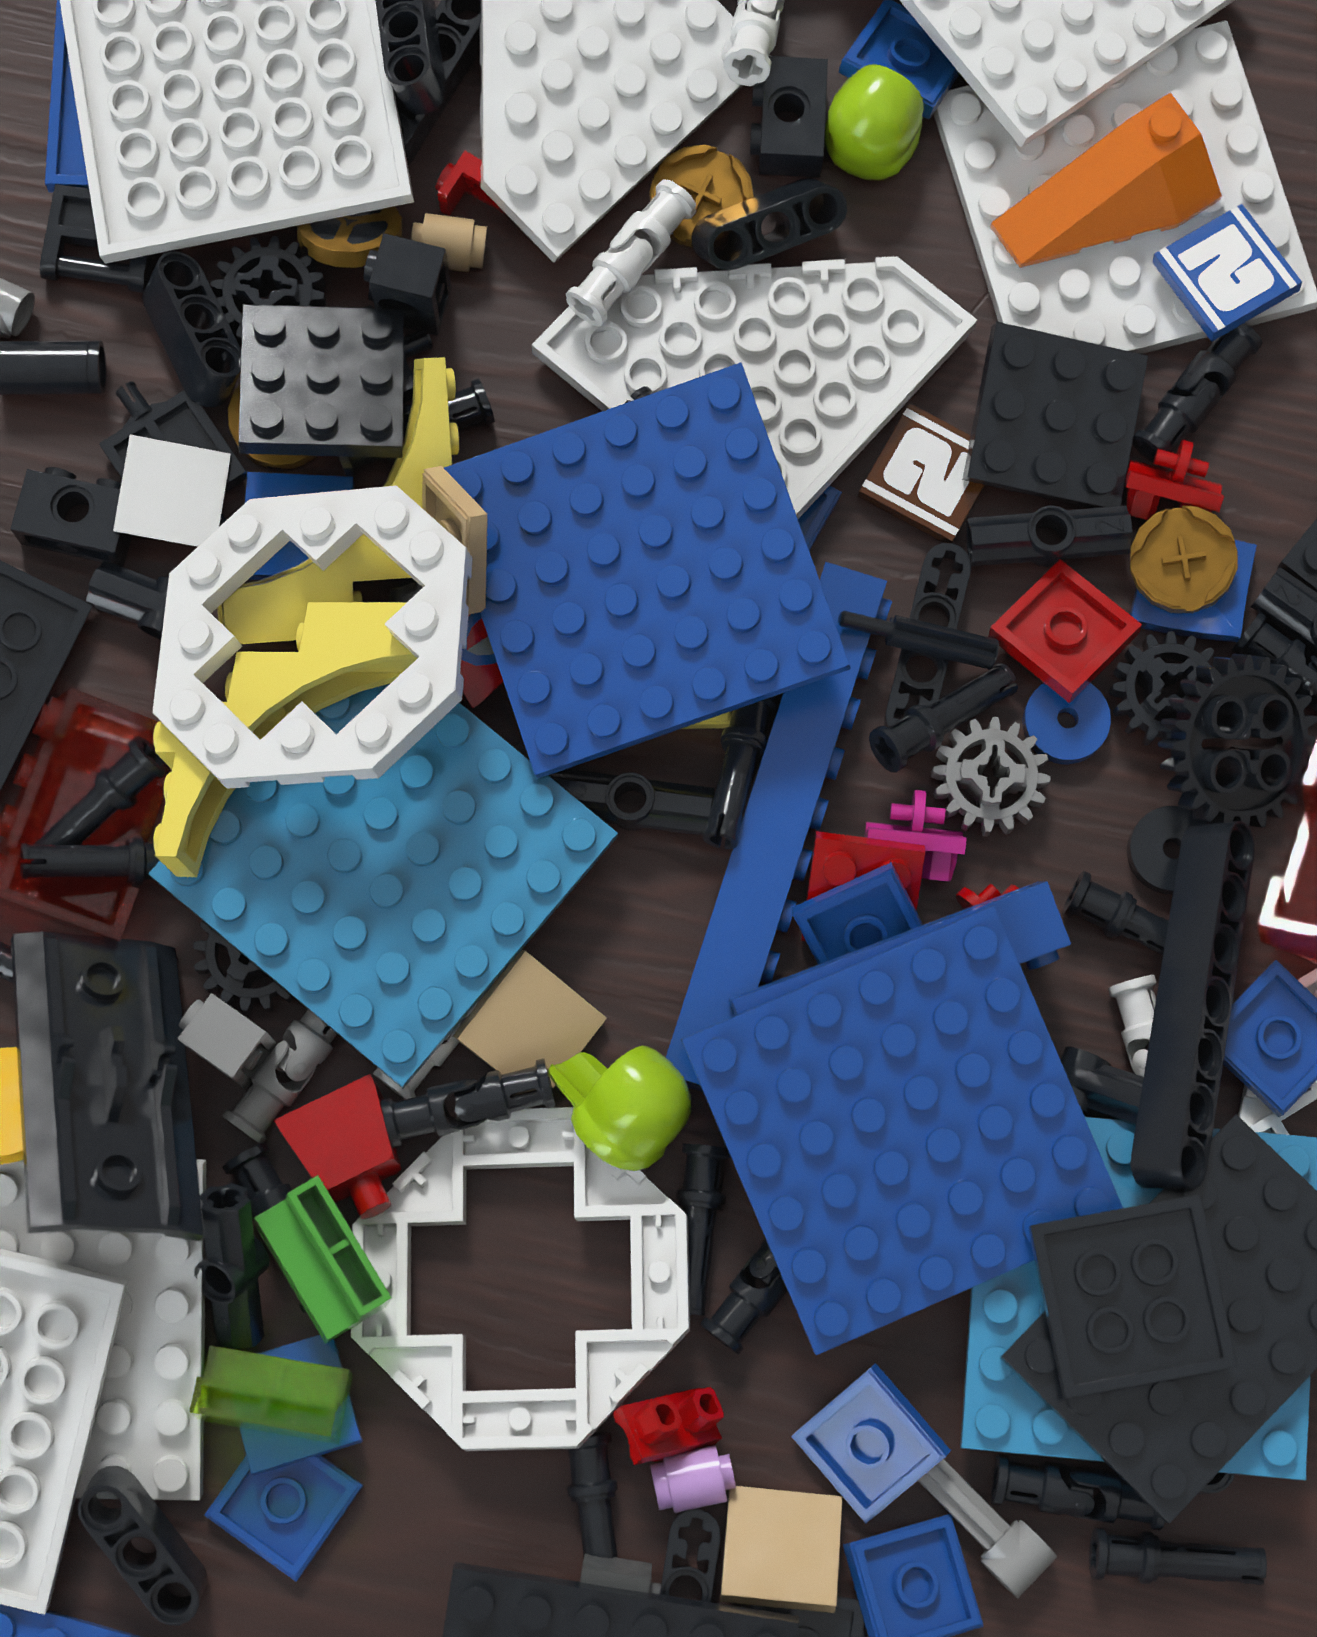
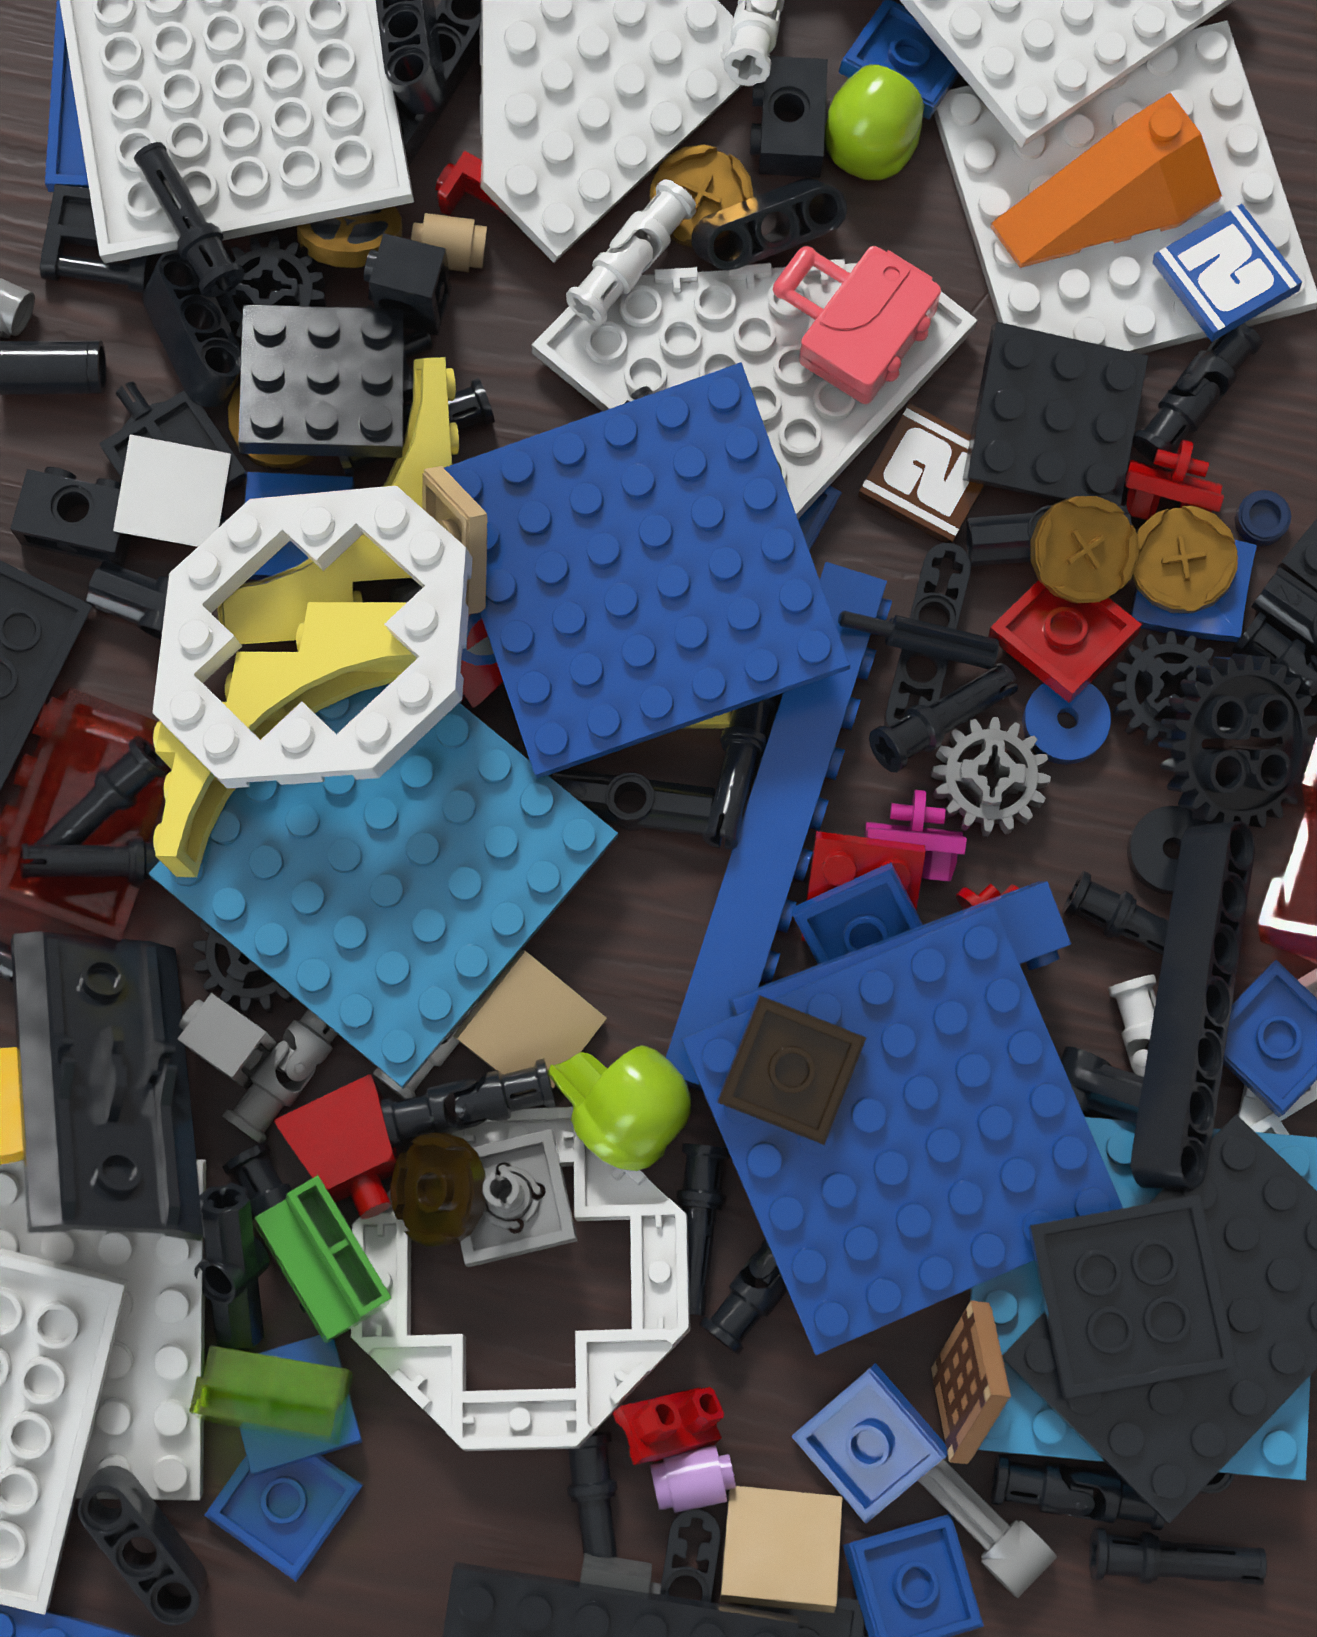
(203, 238): none -> black pin
(438, 1189): none -> dark brown tile
(546, 1221): none -> light grey plate
(791, 1069): none -> dark brown tile
(866, 323): none -> coral piece
(970, 1382): none -> medium nougat tile
(1084, 549): none -> pearl gold tile
(1263, 518): none -> dark blue tile

